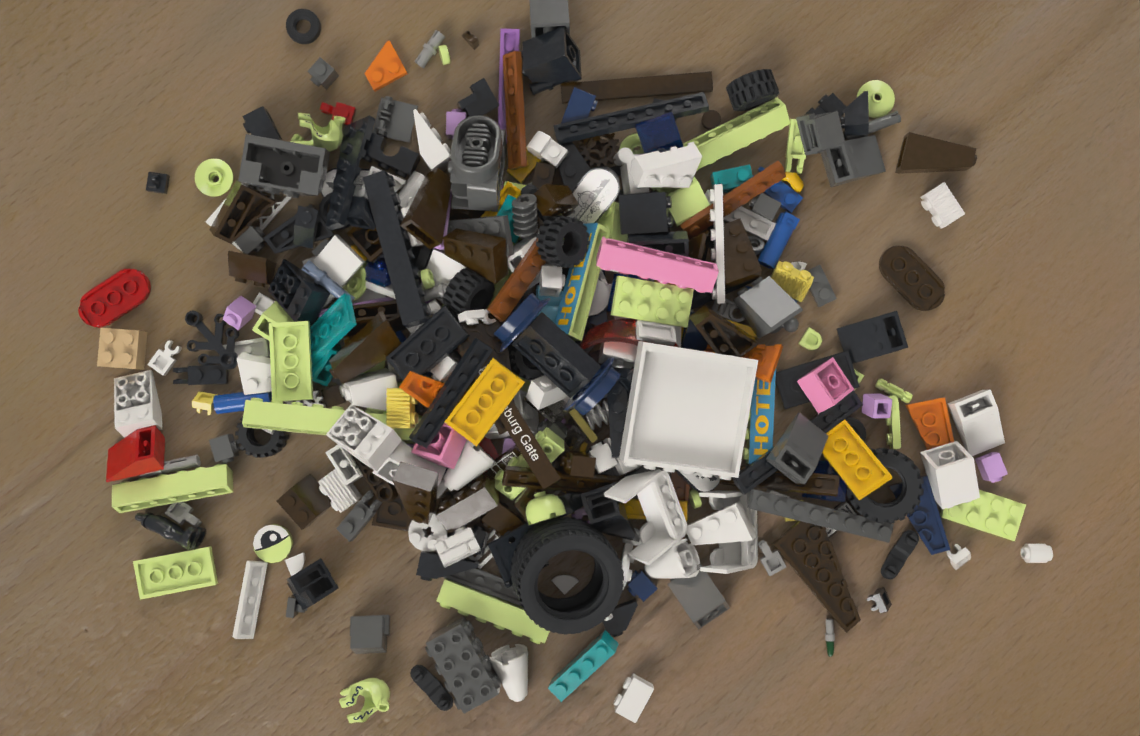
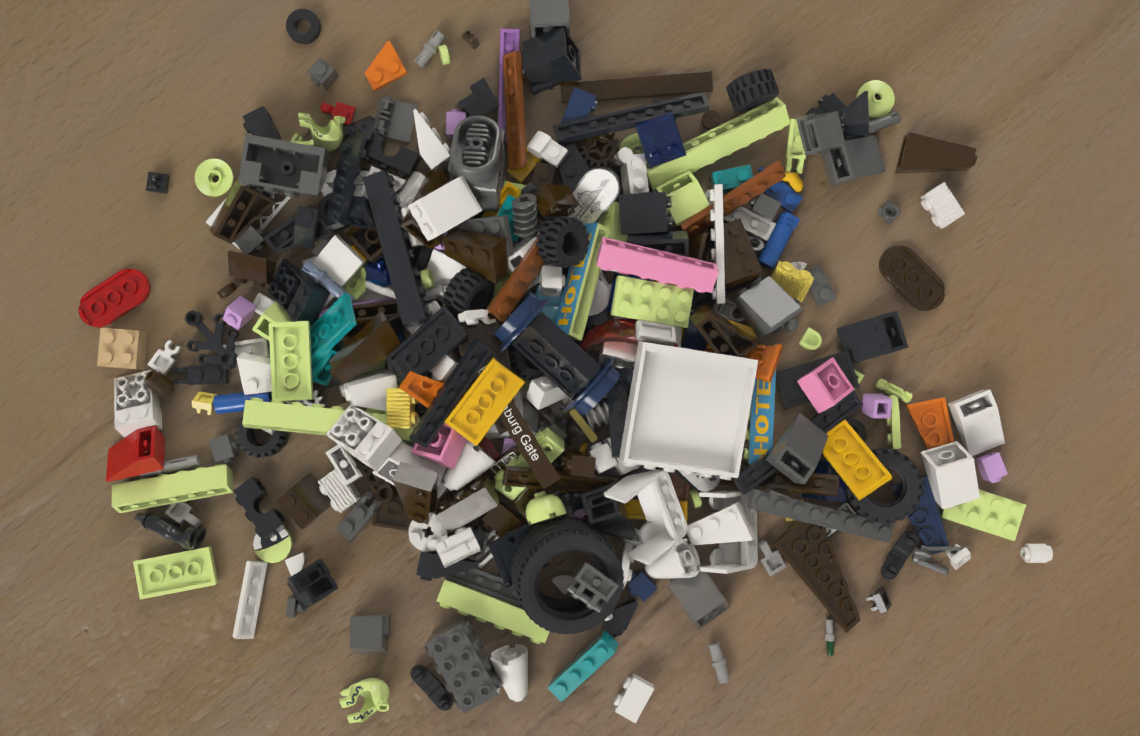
(159, 383): none -> dark brown brick
(227, 290): none -> dark brown tile
(250, 496): none -> black arch
(445, 208): none -> white slope
(594, 581): none -> dark grey plate
(668, 168): white wedge -> none
(719, 662): none -> light grey pin
(889, 206): none -> dark grey plate
(922, 558): none -> dark grey plant

